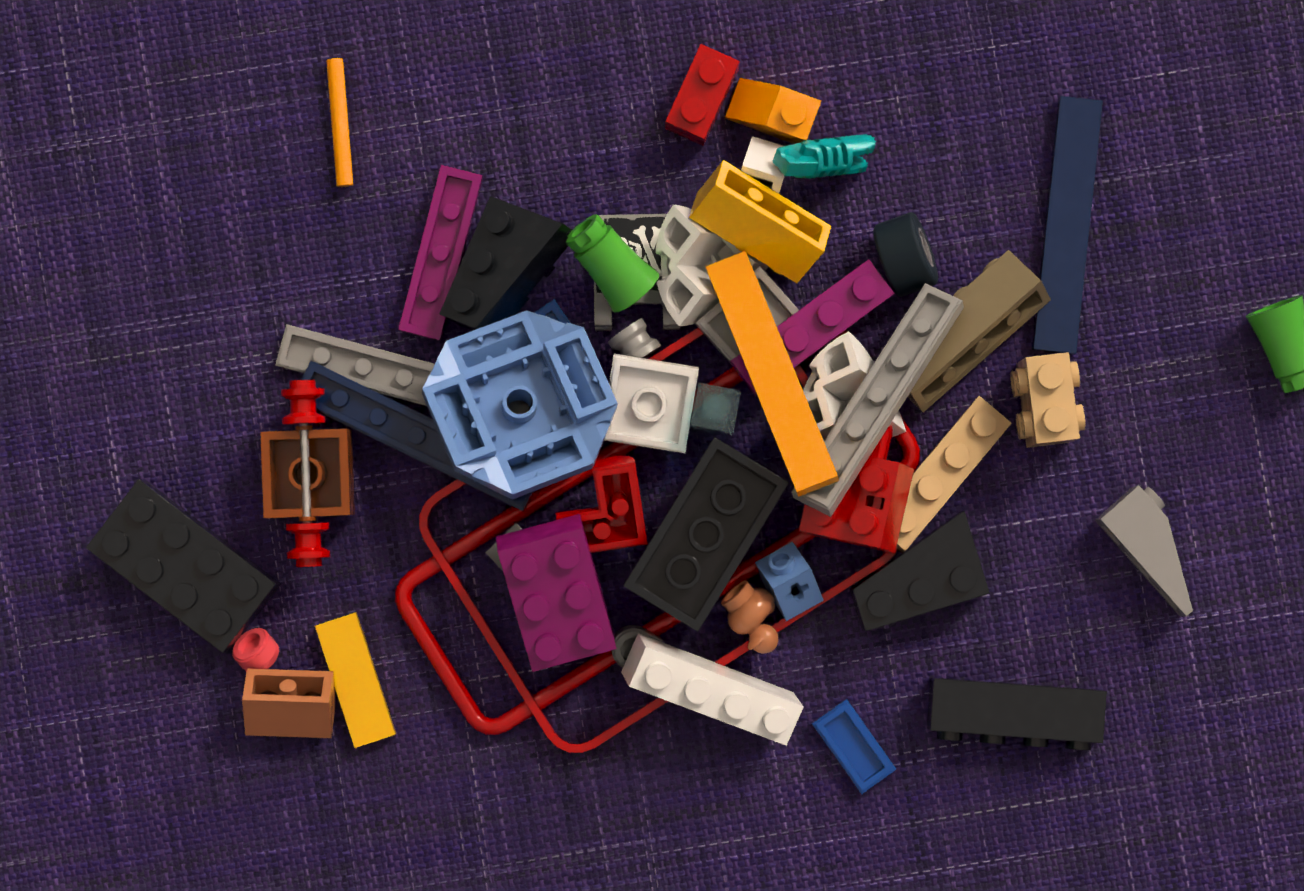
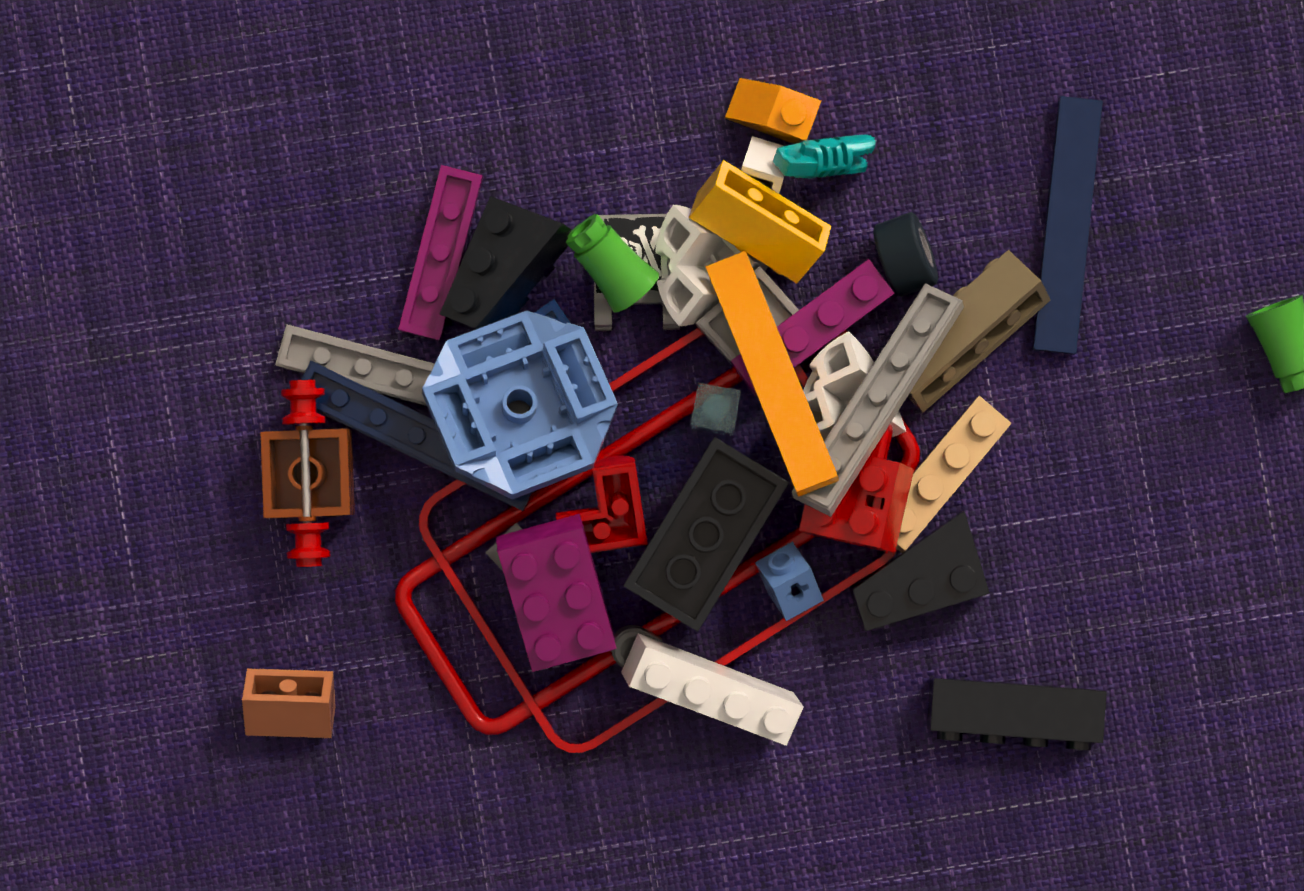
(183, 565): black brick -> none
(255, 650): coral tile -> none
(339, 122): light orange bar -> none
(355, 680): yellow tile -> none
(635, 341): light grey wheel -> none
(652, 402): white tile -> none
(702, 94): red brick -> none
(746, 611): nougat animal -> none
(853, 746): blue tile -> none
(1047, 400): tan brick -> none
(1147, 540): light grey slope -> none

